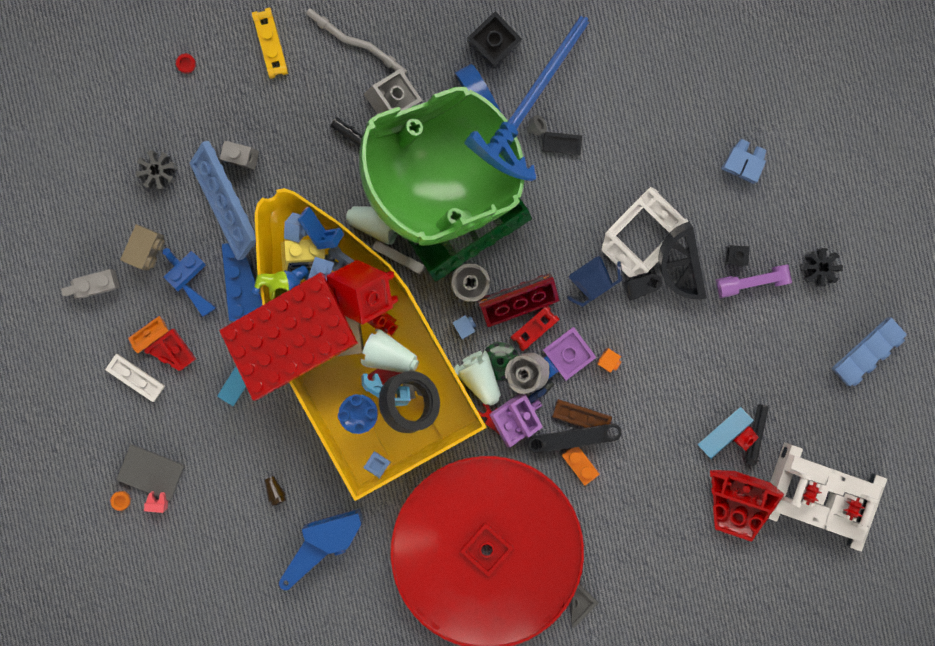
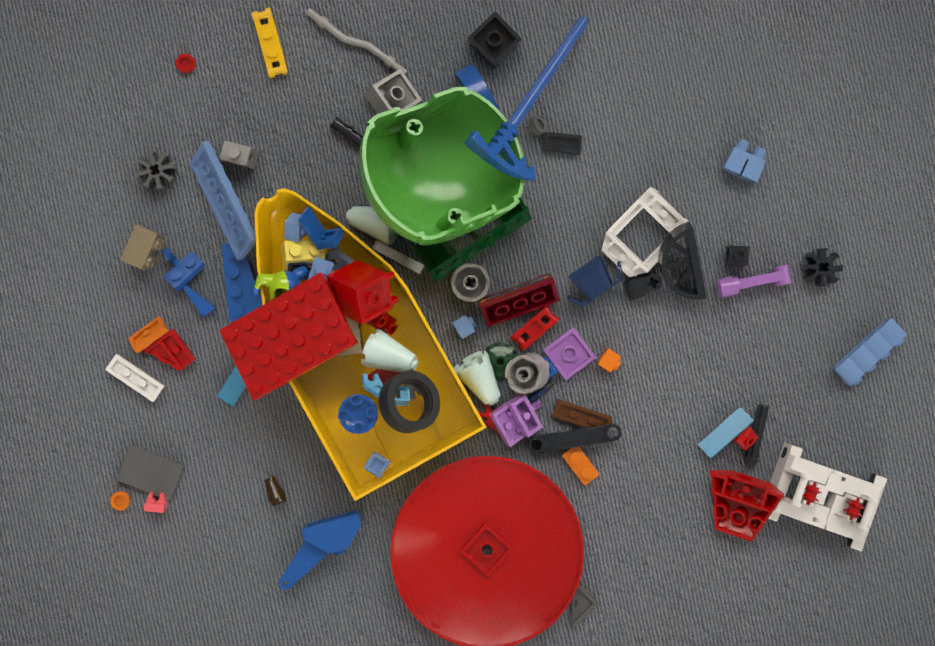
(92, 284): light grey hinge -> none

